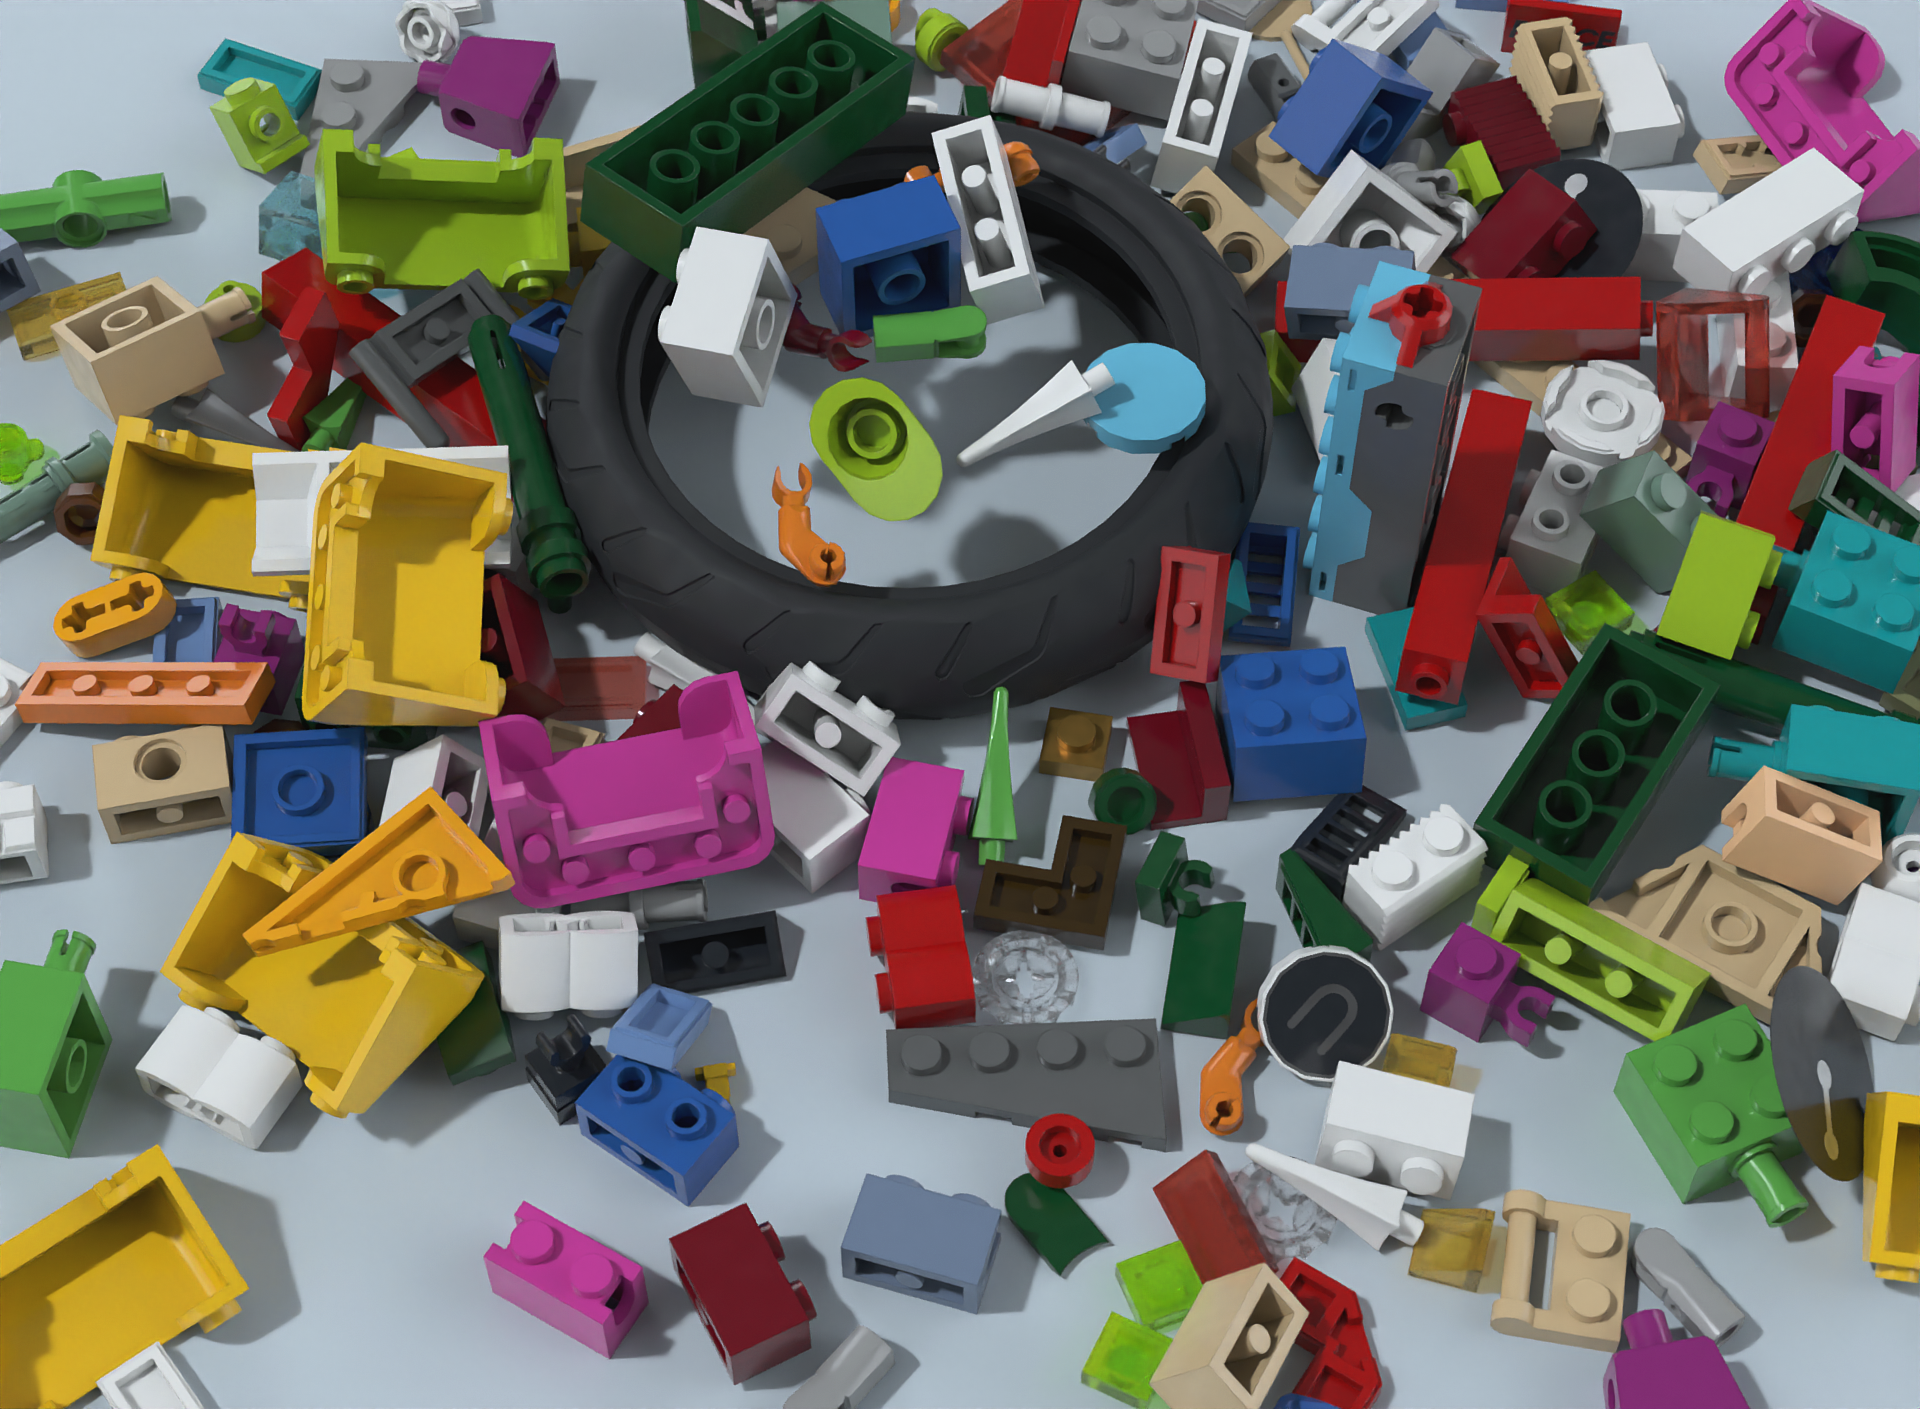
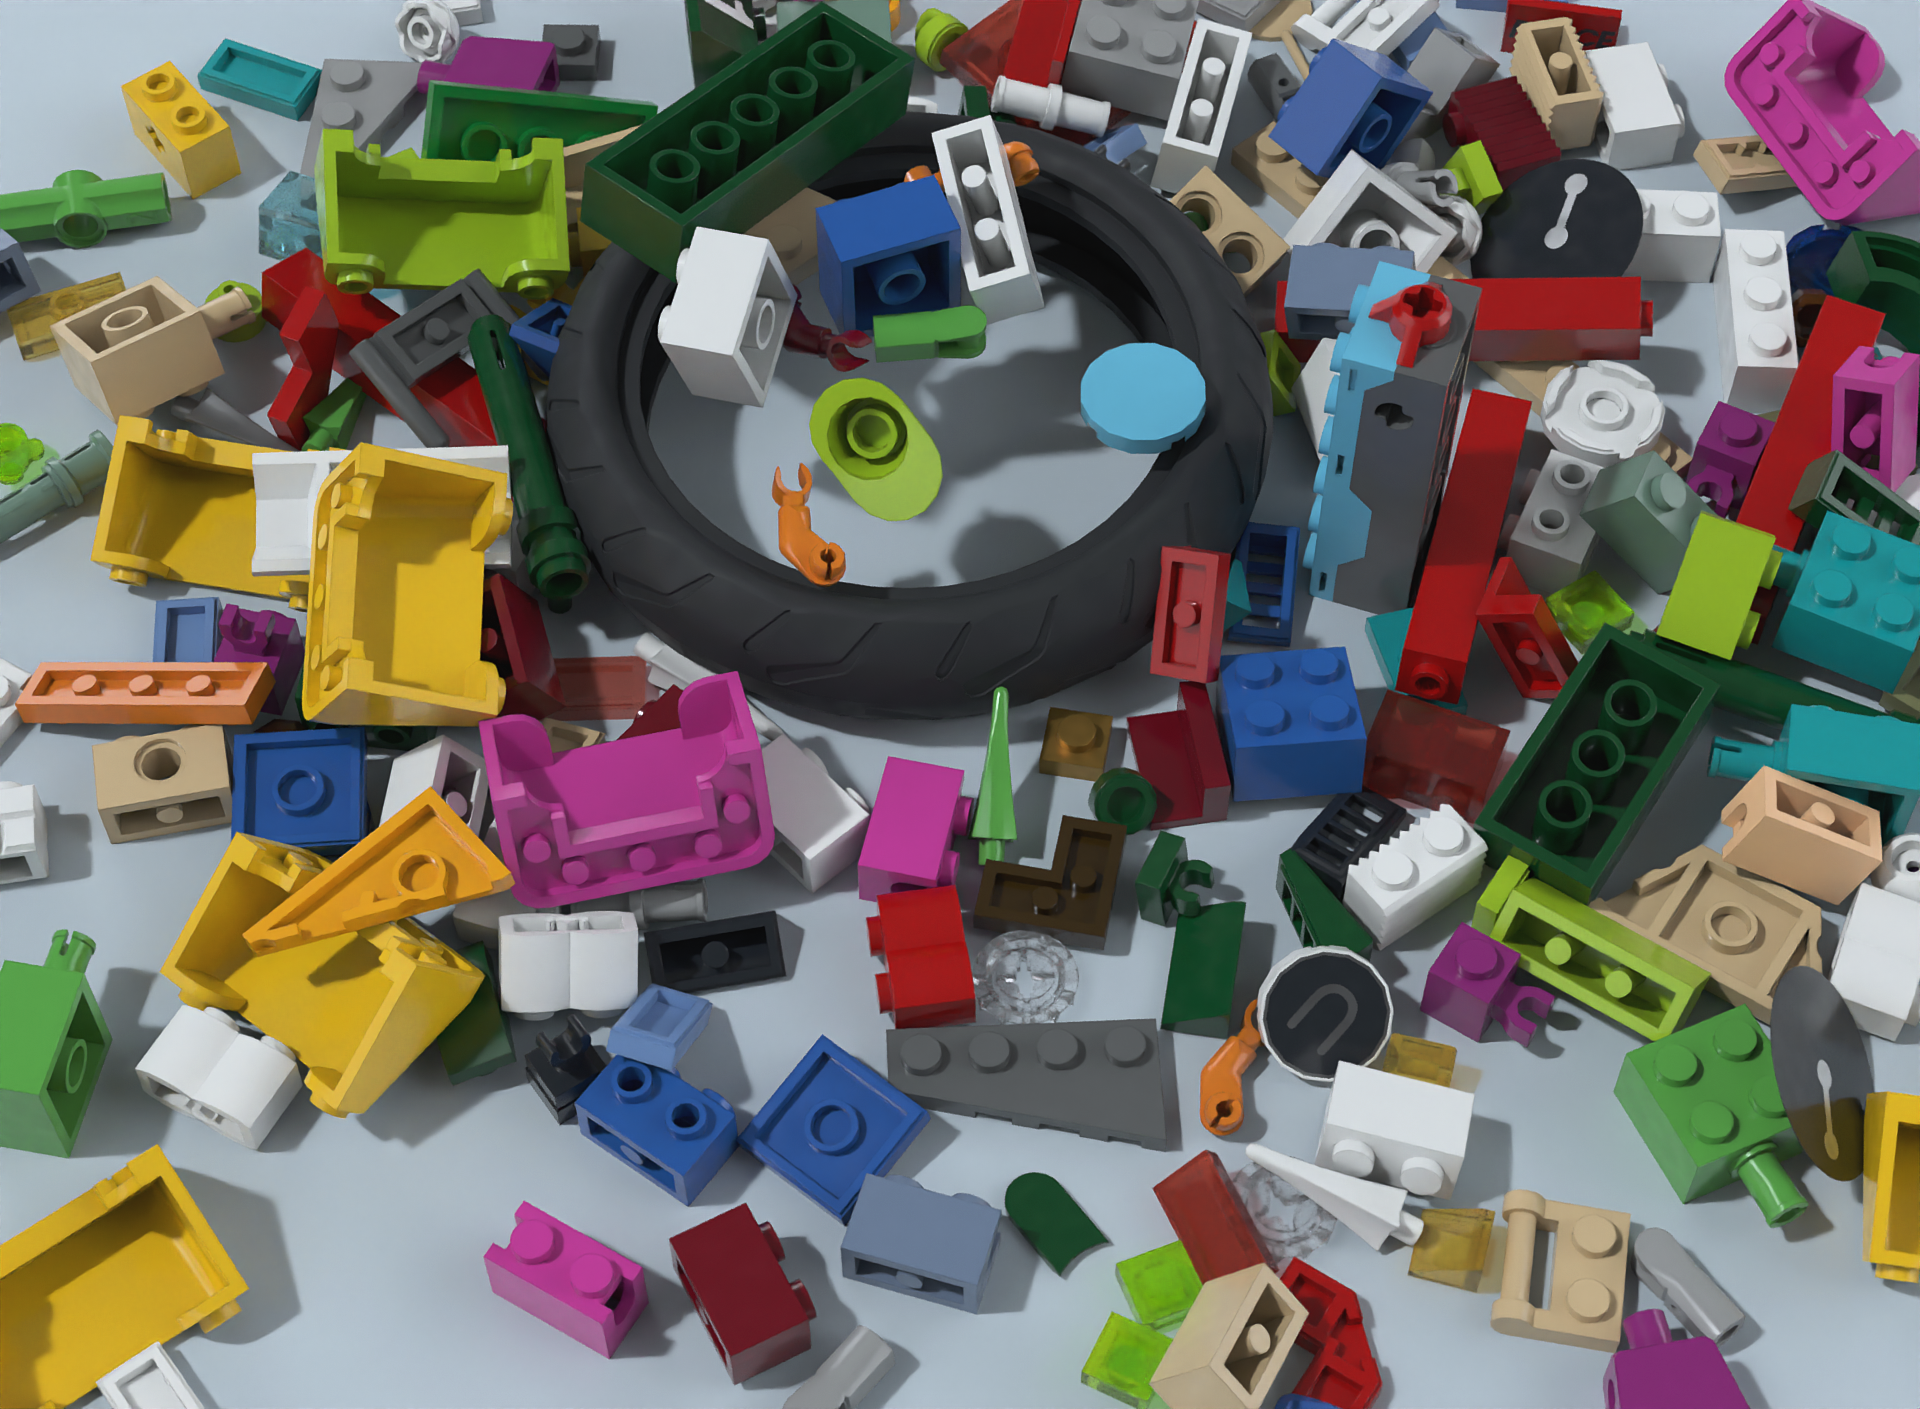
(78, 512): reddish brown tile -> none
(114, 615): light orange beam -> none
(181, 129): none -> yellow brick
(240, 119): lime brick -> none
(480, 119): none -> green wing
(575, 50): none -> dark grey plate
(717, 1077): yellow piece -> none
(827, 728): white brick -> none
(832, 1128): none -> blue tile
(1058, 403): white piece -> none
(1059, 1150): red tile -> none
(1433, 756): none -> clear red brick
(1526, 233): dark red brick -> none
(1685, 352): clear red tile -> none
(1770, 227): white brick -> none

